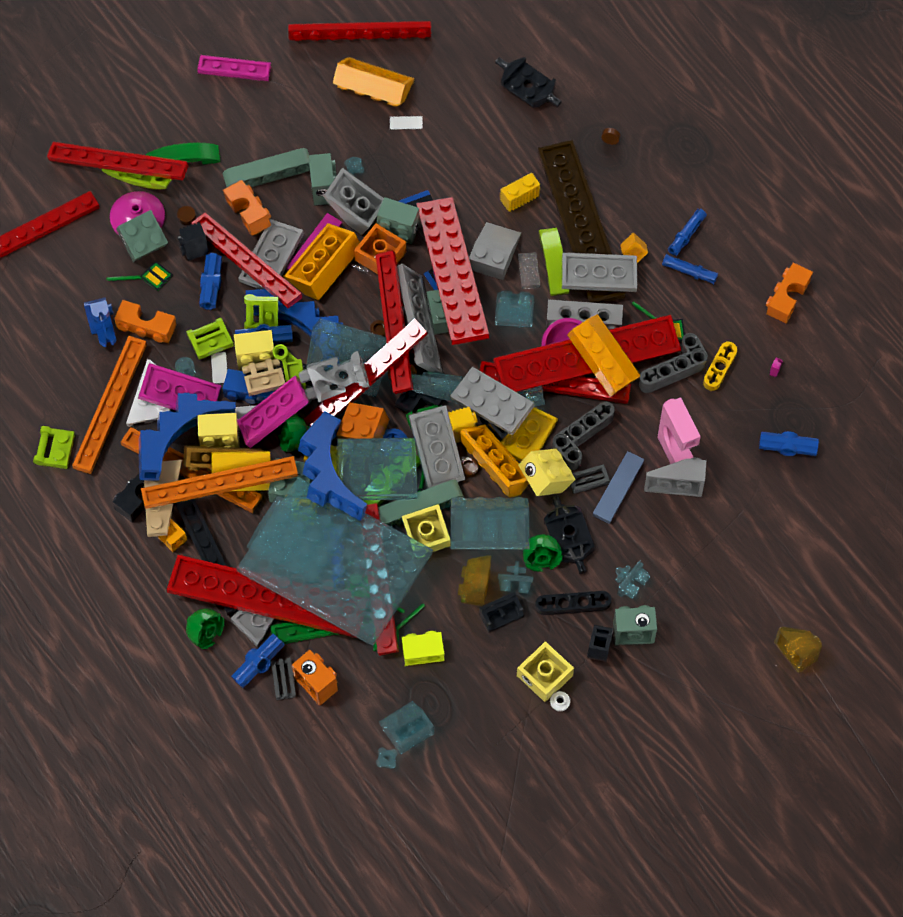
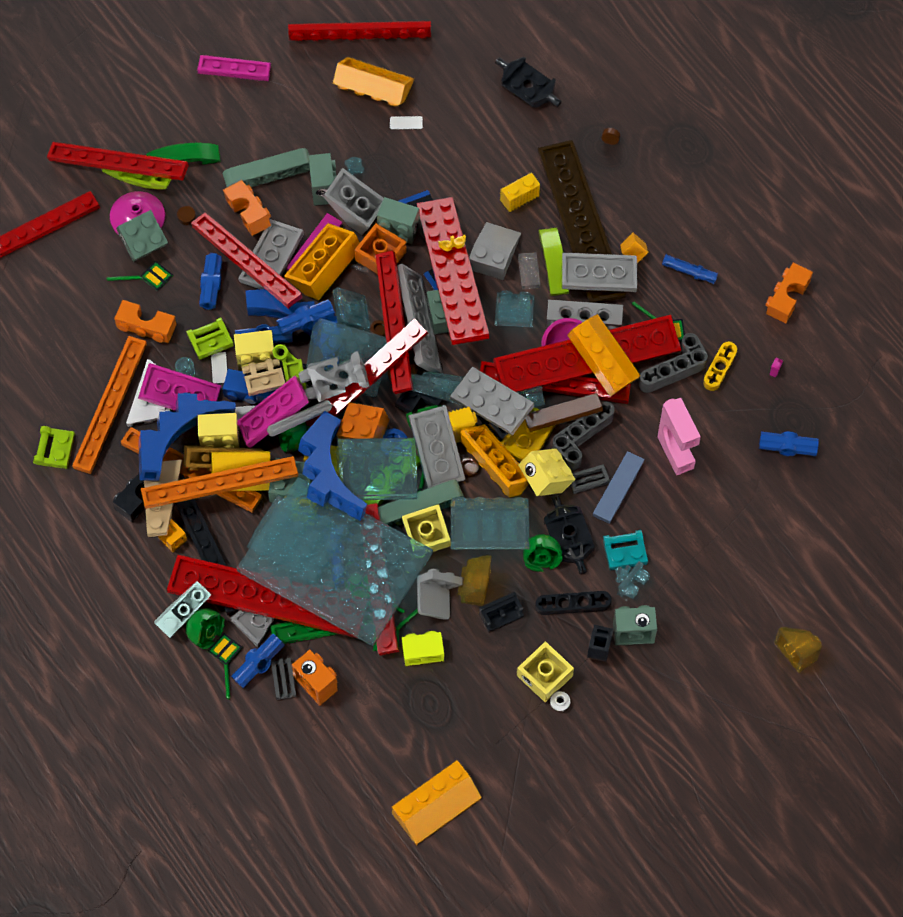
(99, 320): blue piece -> none
(182, 609): none -> light aqua slope
(192, 241): black brick -> none
(225, 650): none -> piece
(267, 311): lime plate -> none
(299, 418): none -> light grey axle
(305, 317): none -> blue piece
(351, 309): none -> clear light blue plate
(382, 762): clear light blue plate -> none
(407, 727): clear light blue slope -> none
(434, 593): none -> light grey bracket
(436, 802): none -> light orange slope
(457, 243): none -> yellow piece
(524, 581): clear light blue hips -> none
(563, 412): none -> tile
(625, 555): none -> teal plate
(678, 478): light grey slope -> none
(682, 238): blue pin -> none

